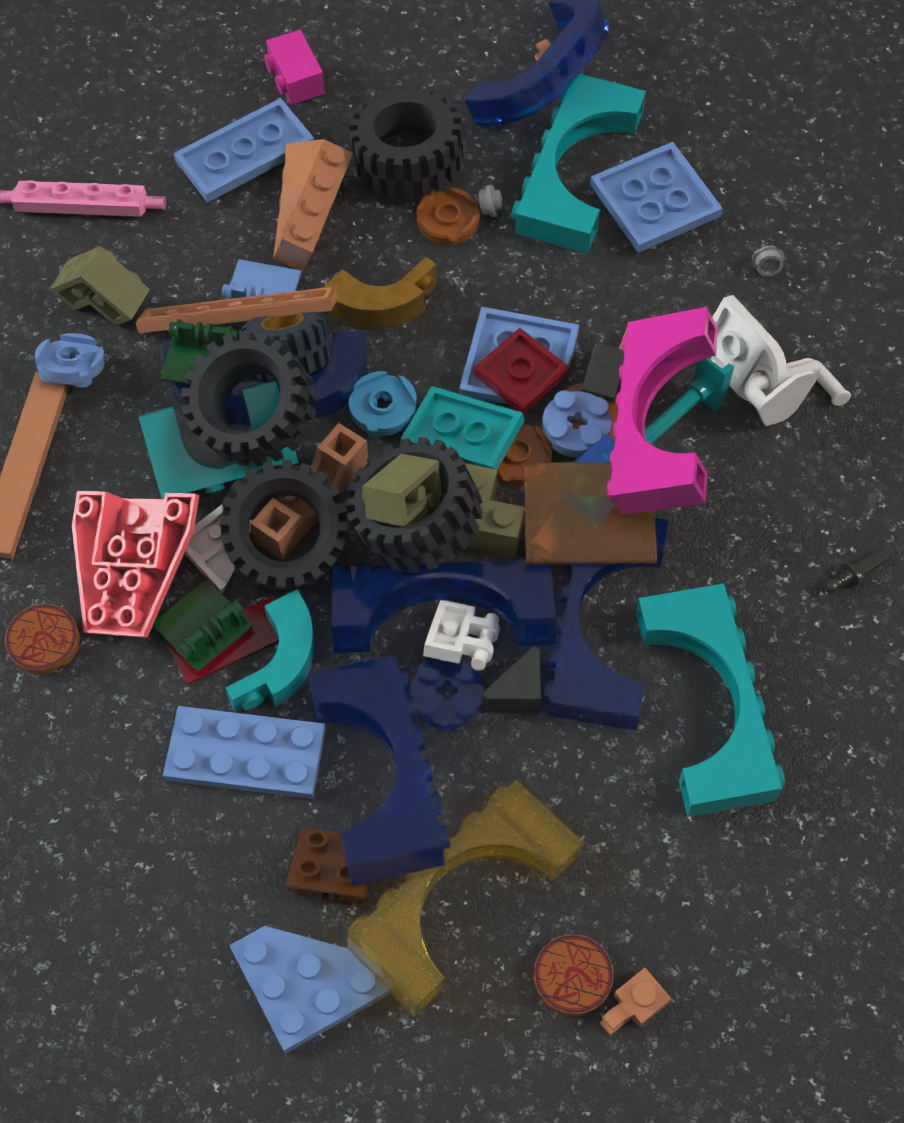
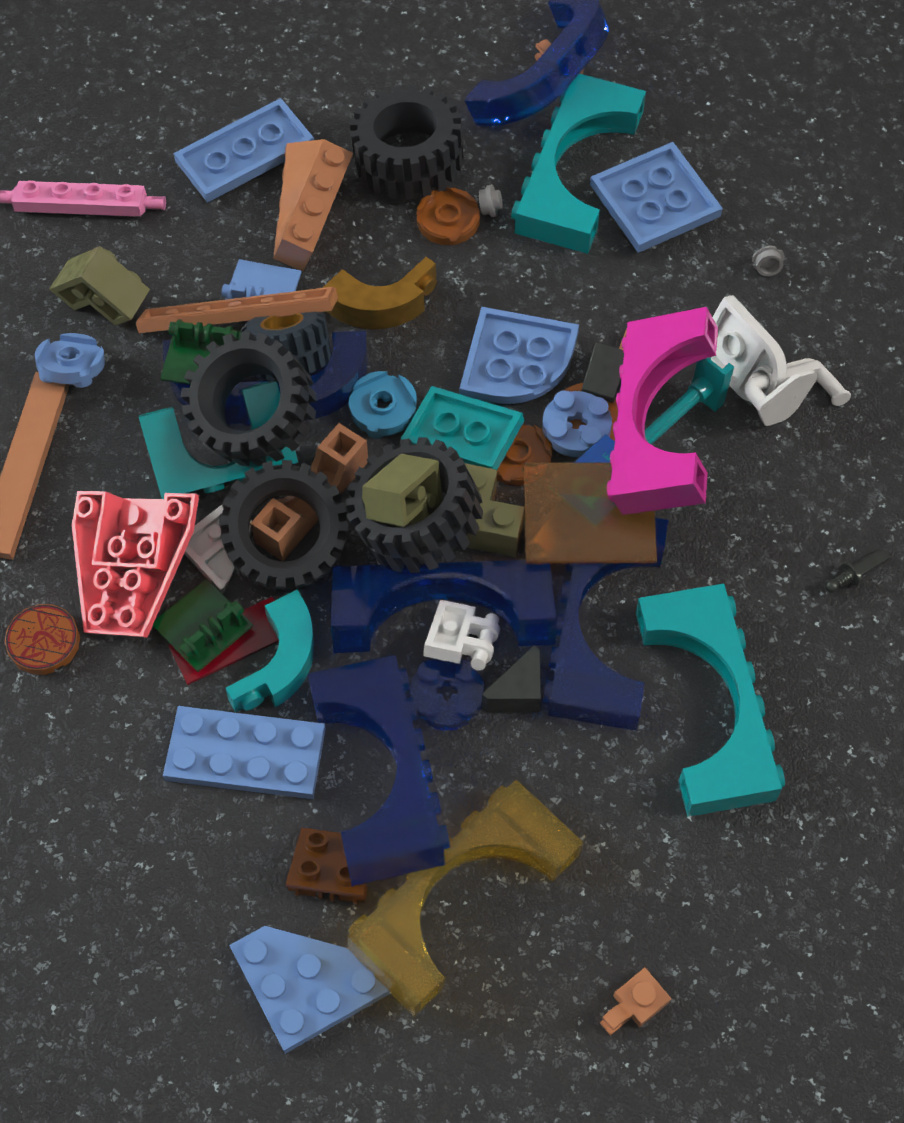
(295, 67): dark pink brick -> none
(520, 370): dark red tile -> none
(573, 975): tile -> none

